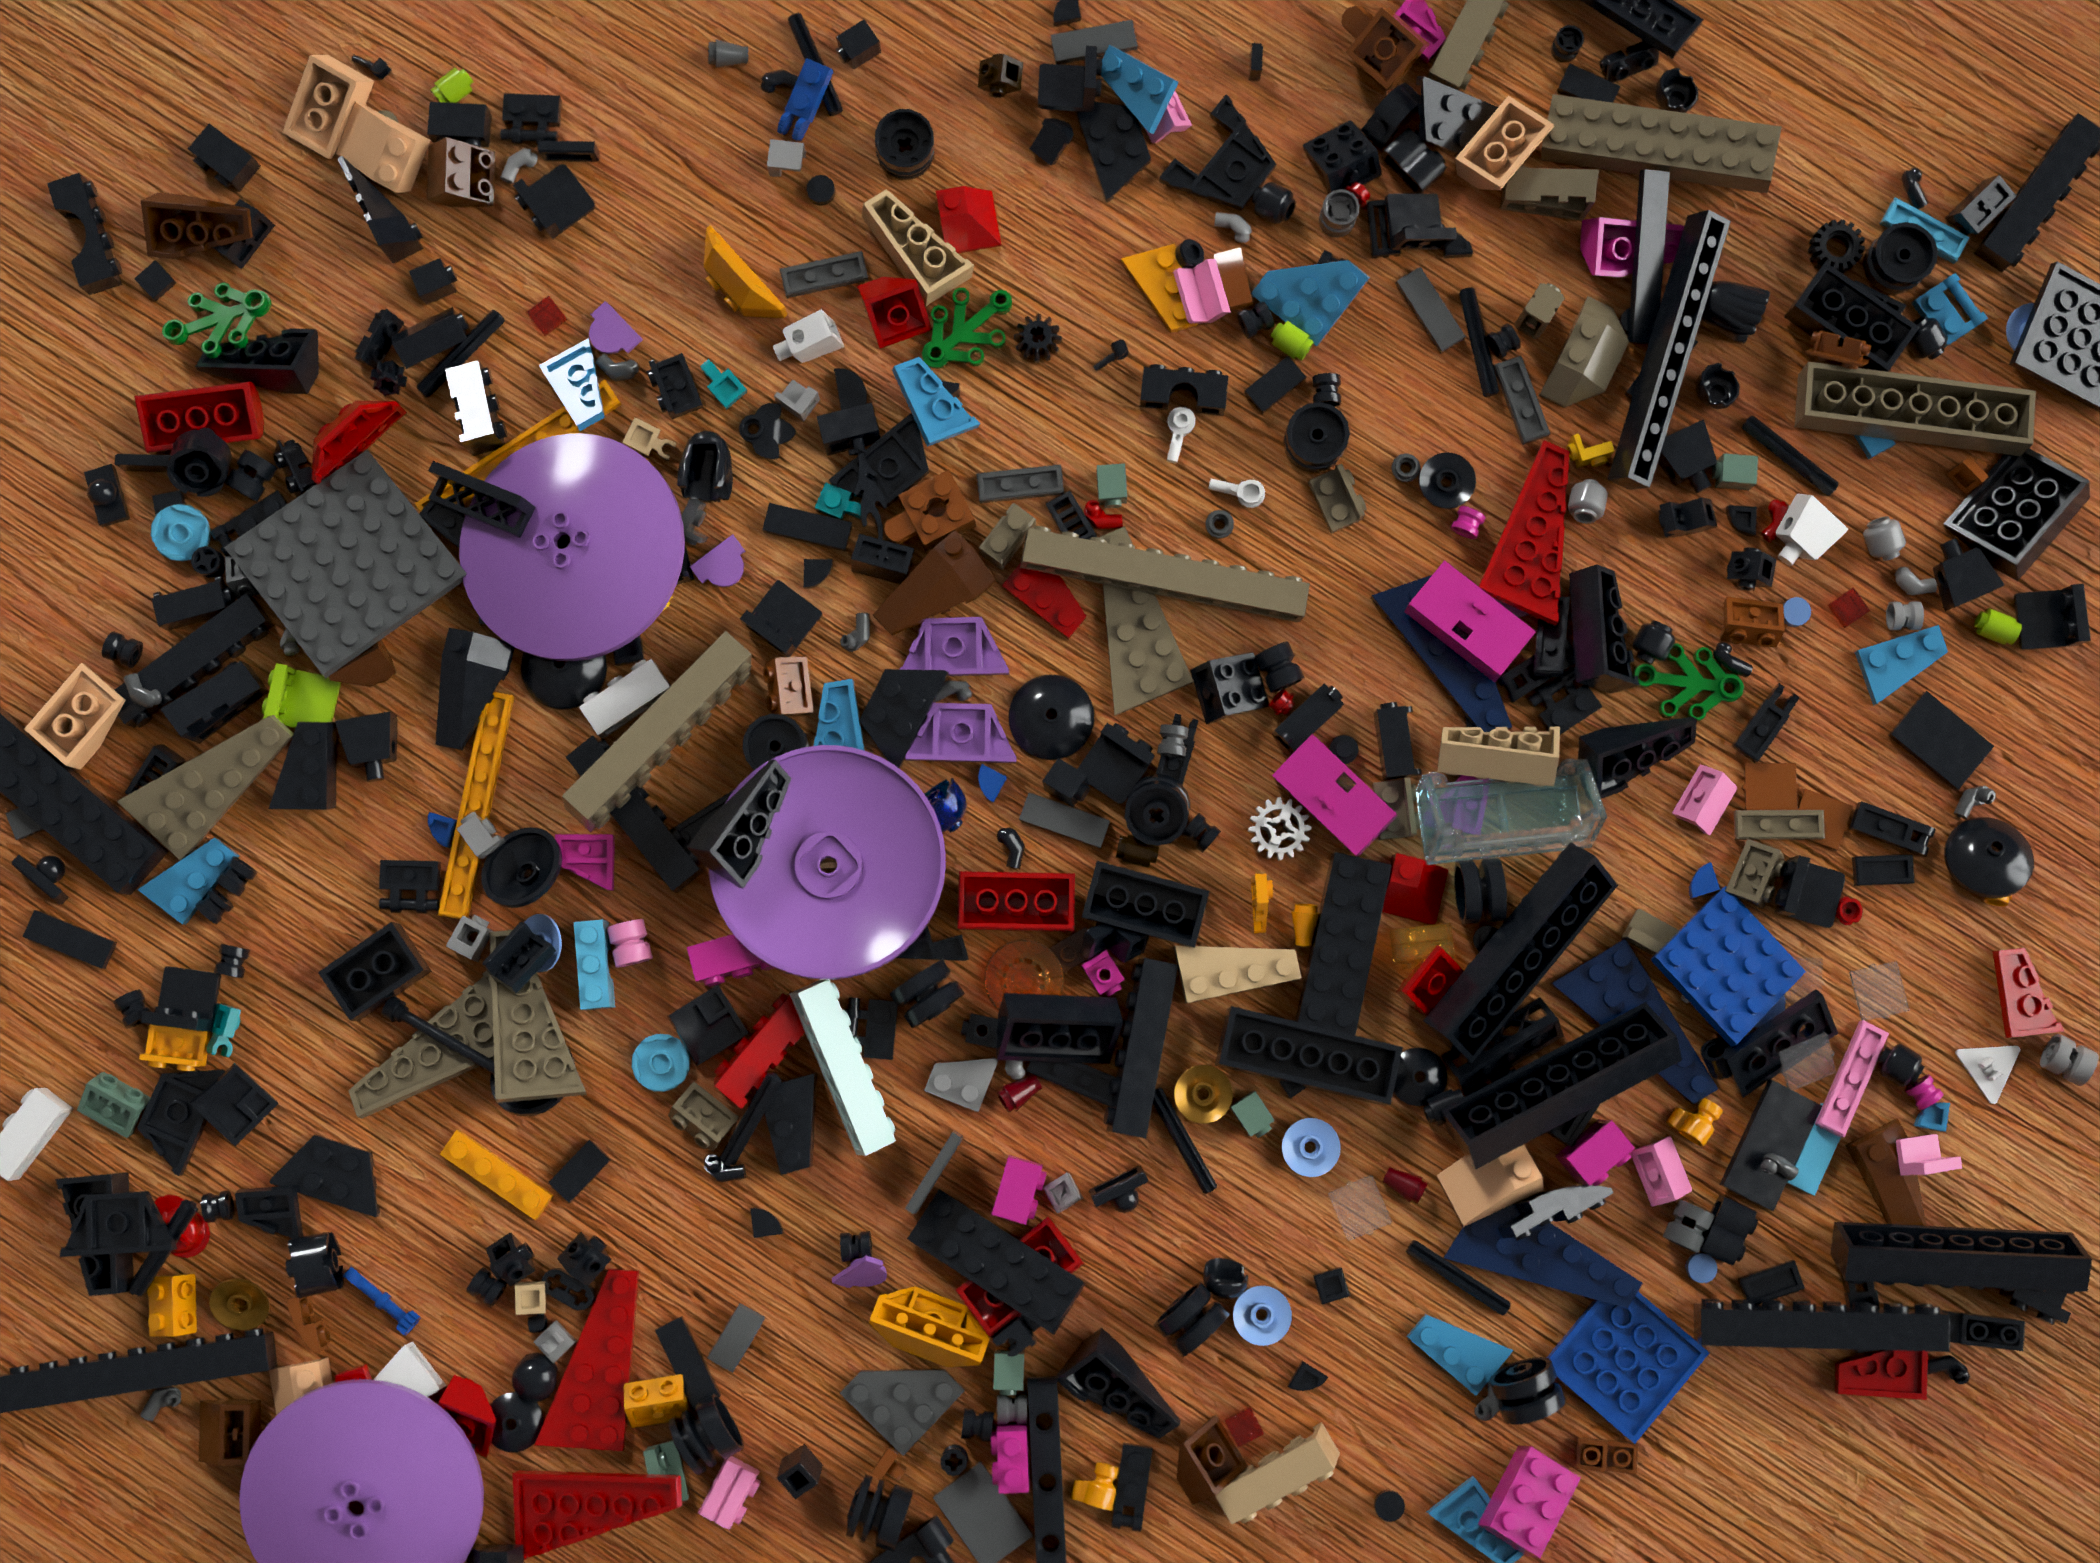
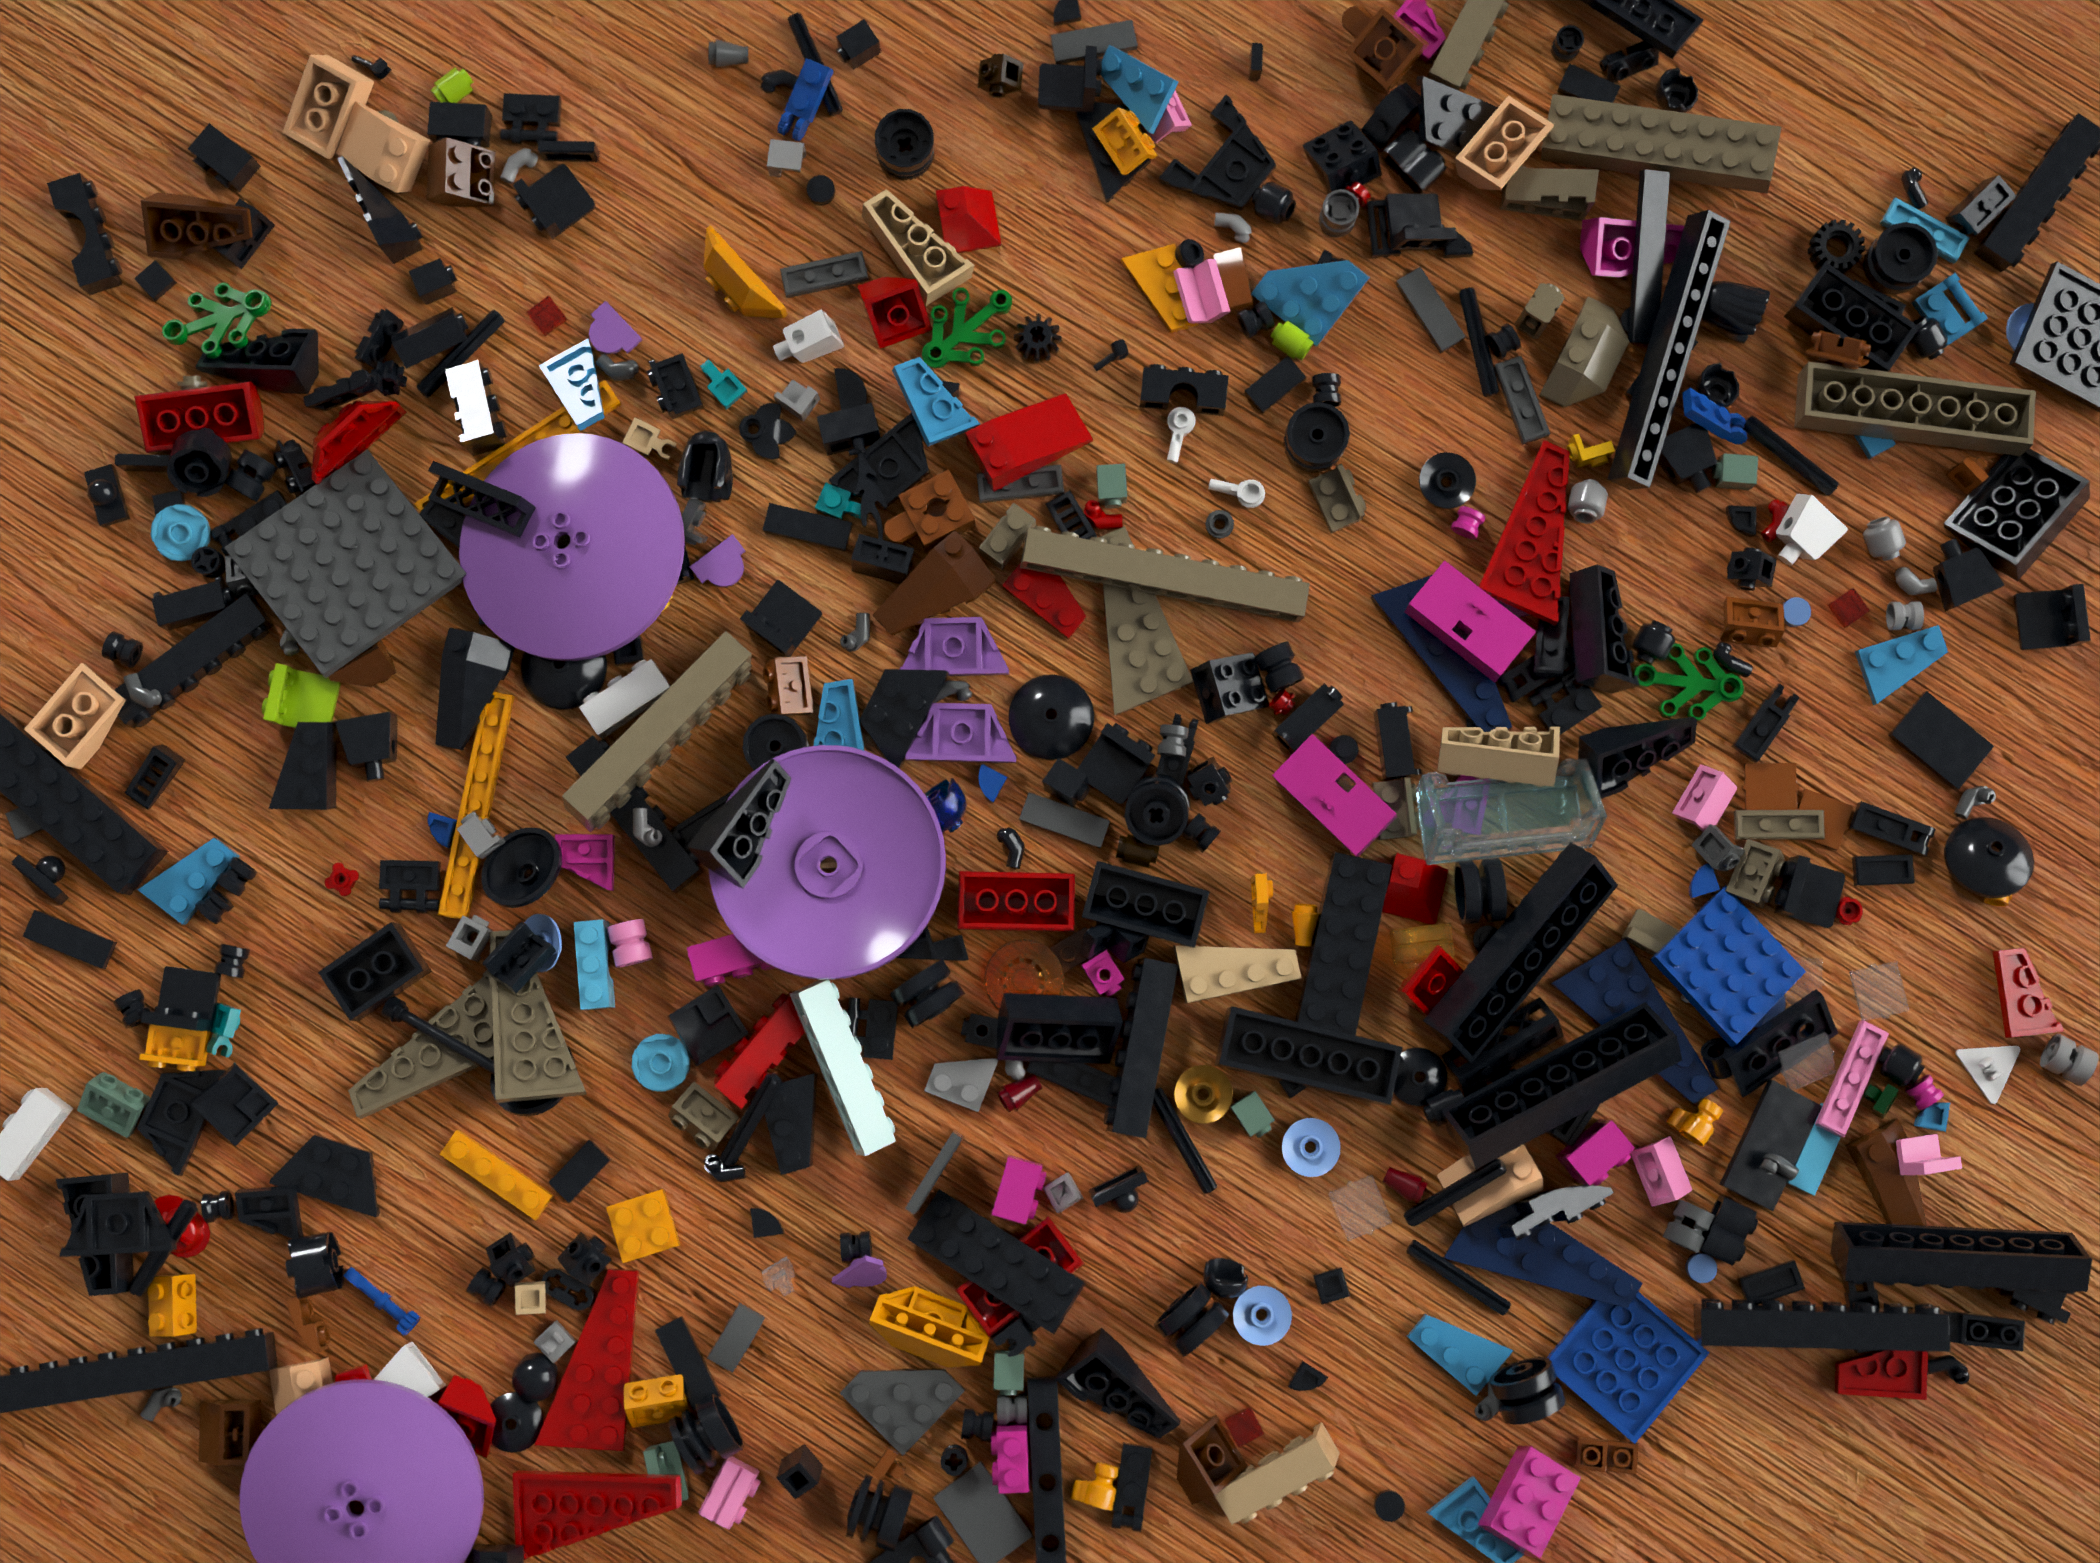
(191, 382): none -> dark tan plate
(197, 794): dark tan wing -> none
(215, 702): black wedge -> none
(239, 1313): pearl gold dish -> none
(344, 390): none -> black hinge
(344, 887): none -> red plate
(537, 1323): black hand -> none
(642, 830): none -> light grey arm
(643, 1226): none -> light orange plate
(779, 1276): none -> clear tile
(816, 571): black tile -> none
(1026, 440): none -> red slope
(1052, 140): black tile -> none
(1124, 140): none -> light orange bracket
(1207, 773): none -> black brick
(1294, 834): white gear -> none
(1409, 460): dark grey plate -> none
(1455, 1192): none -> black axle
(1687, 517): black brick -> none
(1714, 417): none -> blue hinge
(1718, 849): none -> dark grey bracket
(1882, 1100): none -> dark green tile
(1997, 626): lime brick -> none

